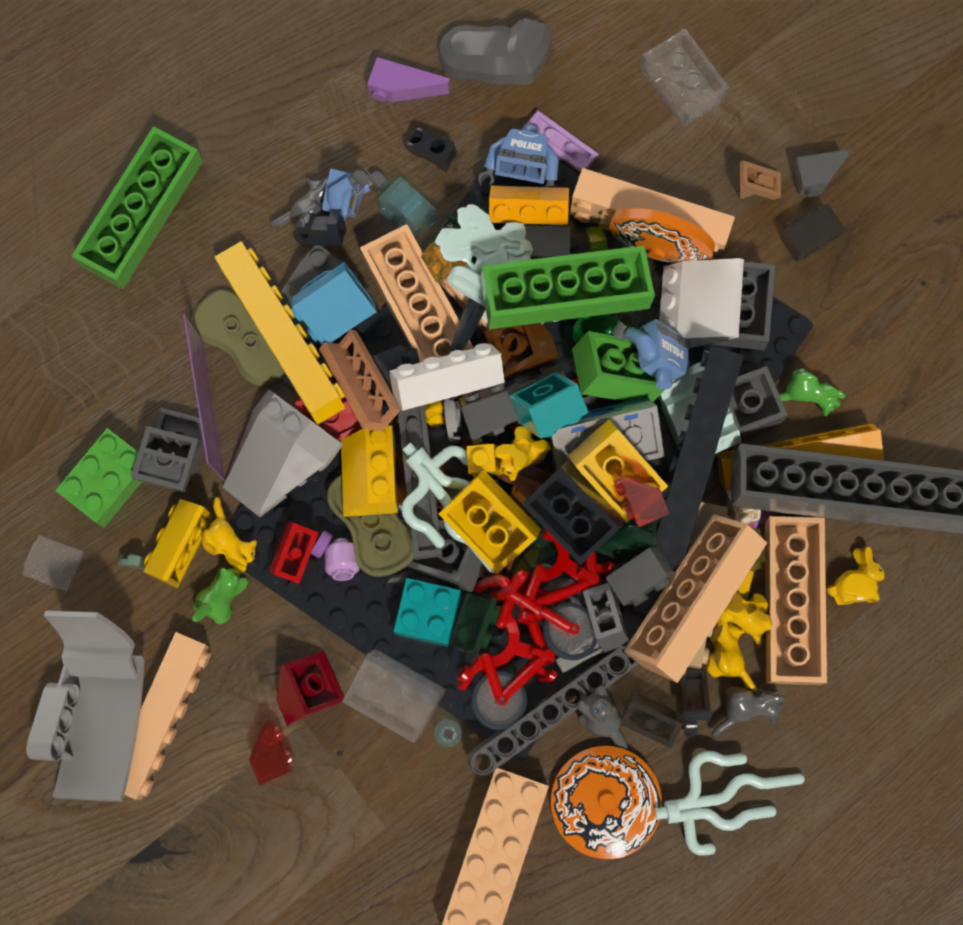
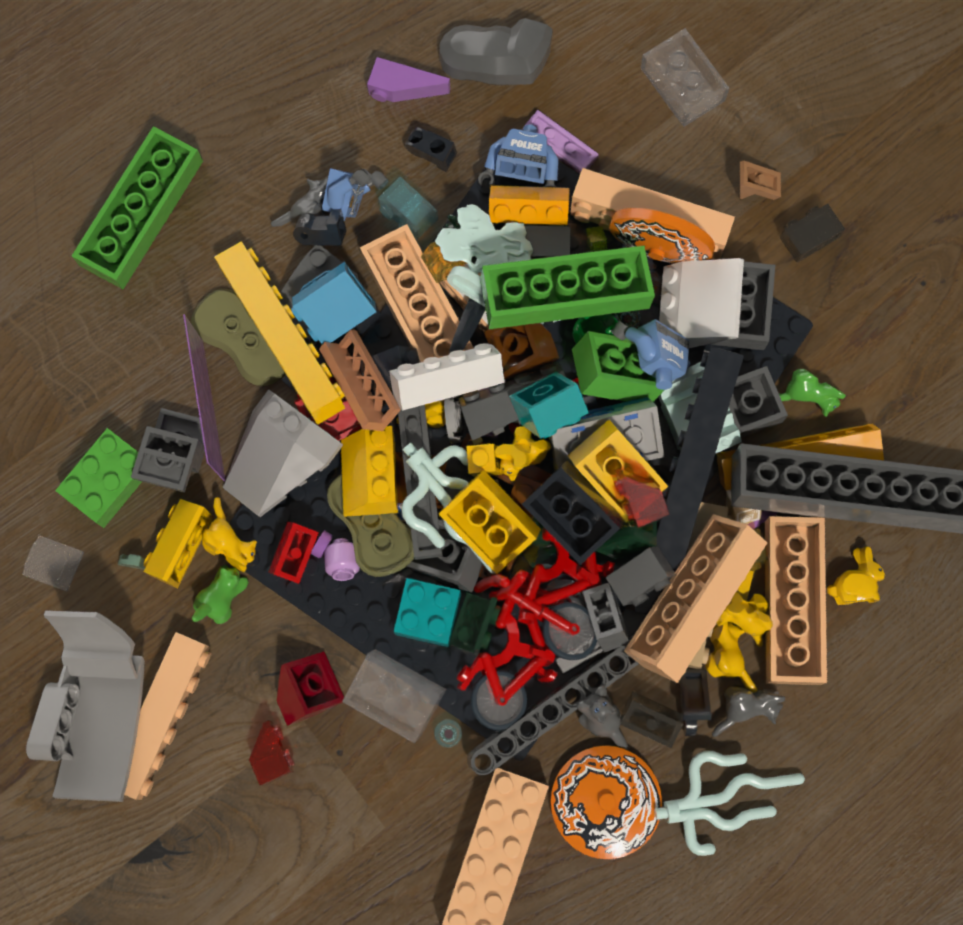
(817, 171): dark grey slope -> none

